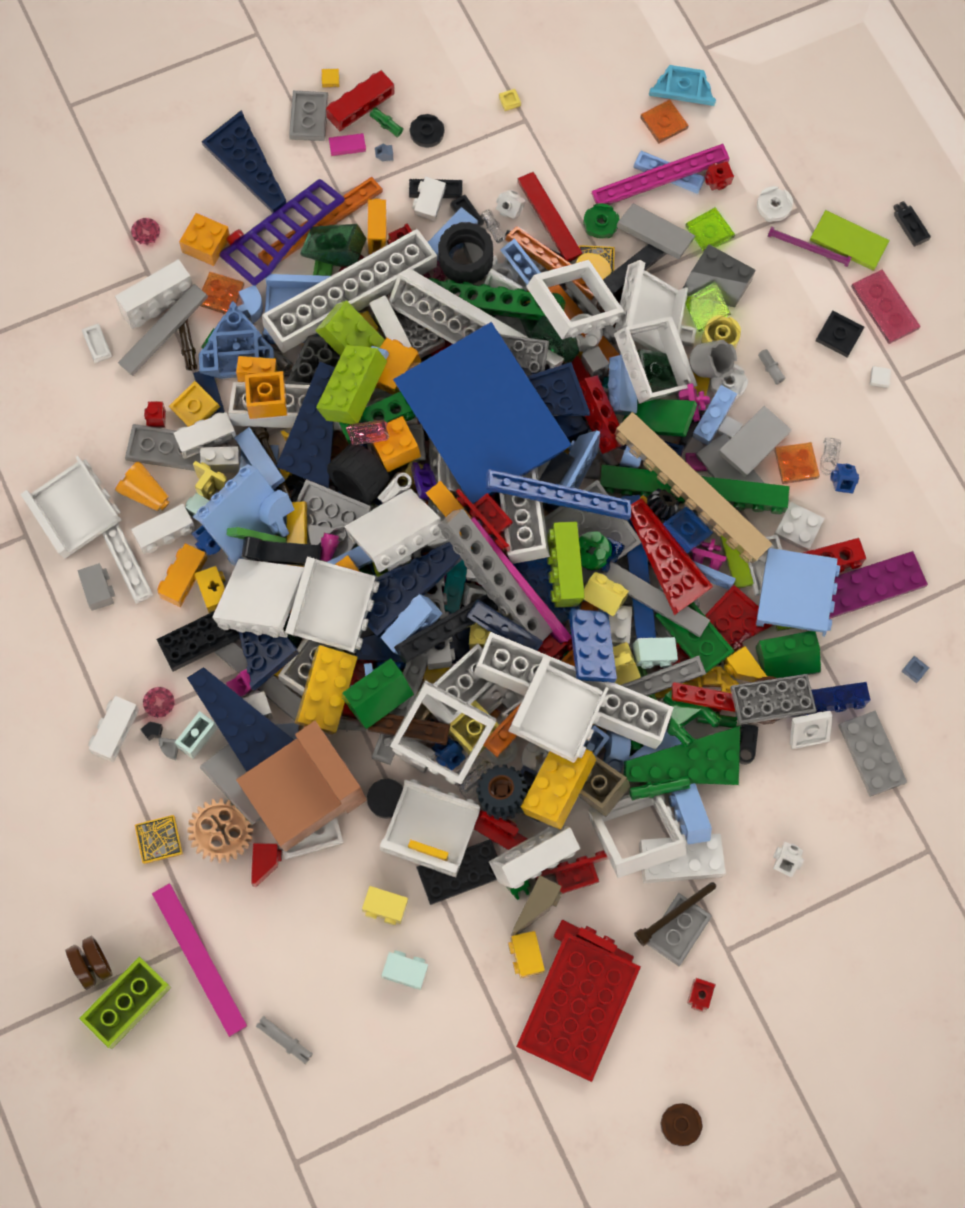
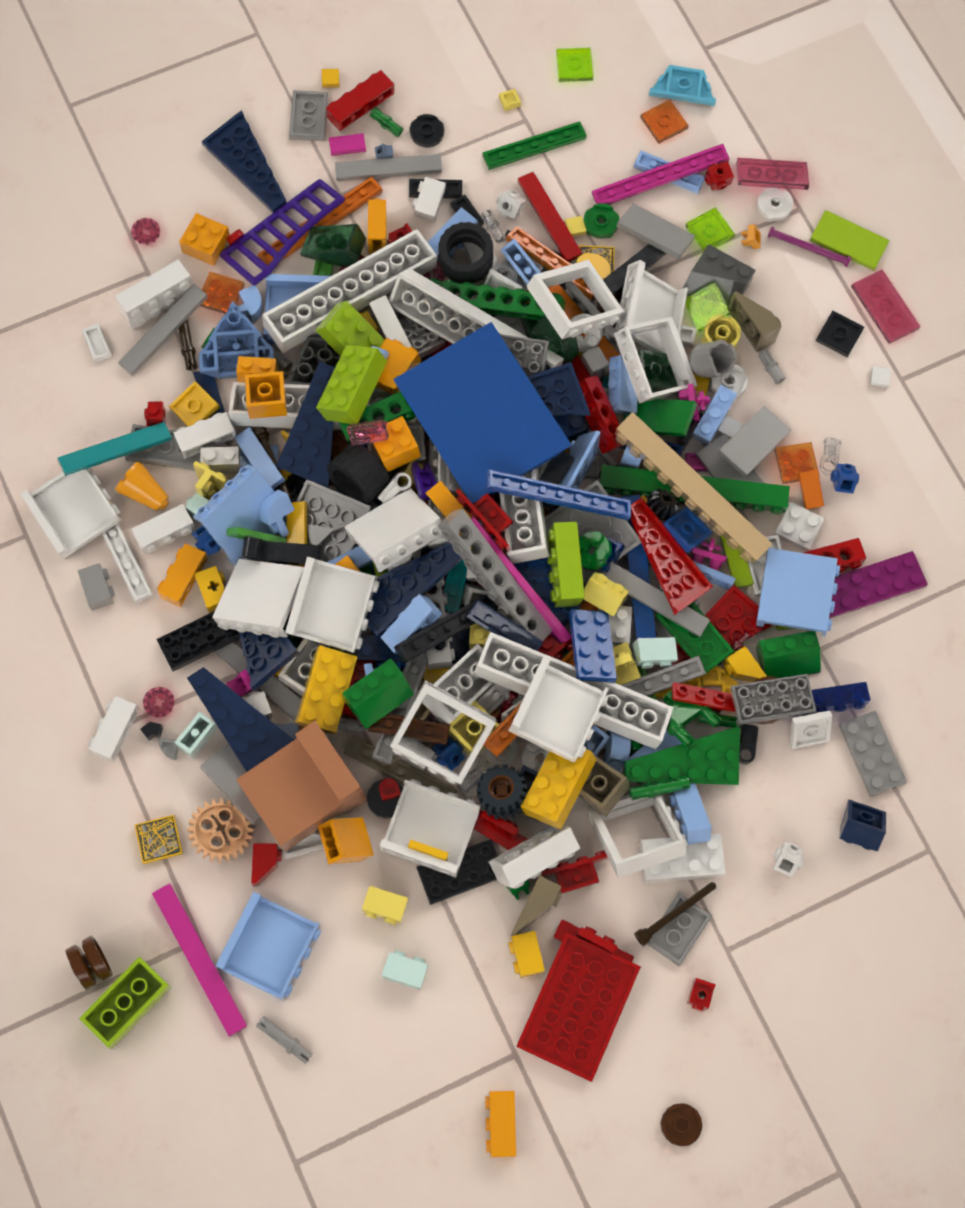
(114, 448): none -> teal tile
(268, 946): none -> light blue panel
(329, 545): dark pink cone -> none
(345, 840): none -> light orange brick
(388, 167): none -> light grey tile
(389, 789): none -> red tile
(397, 770): none -> dark tan tile
(501, 1124): none -> light orange brick
(507, 704): none -> dark red piece
(534, 145): none -> green tile
(574, 64): none -> clear neon green tile
(576, 226): none -> light yellow tile
(753, 237): none -> light orange tile
(755, 321): none -> dark tan slope
(772, 173): none -> clear pink tile
(811, 489): none -> orange tile
(863, 825): none -> dark blue slope
(911, 223): black hinge -> none
(915, 669): sand blue tile -> none

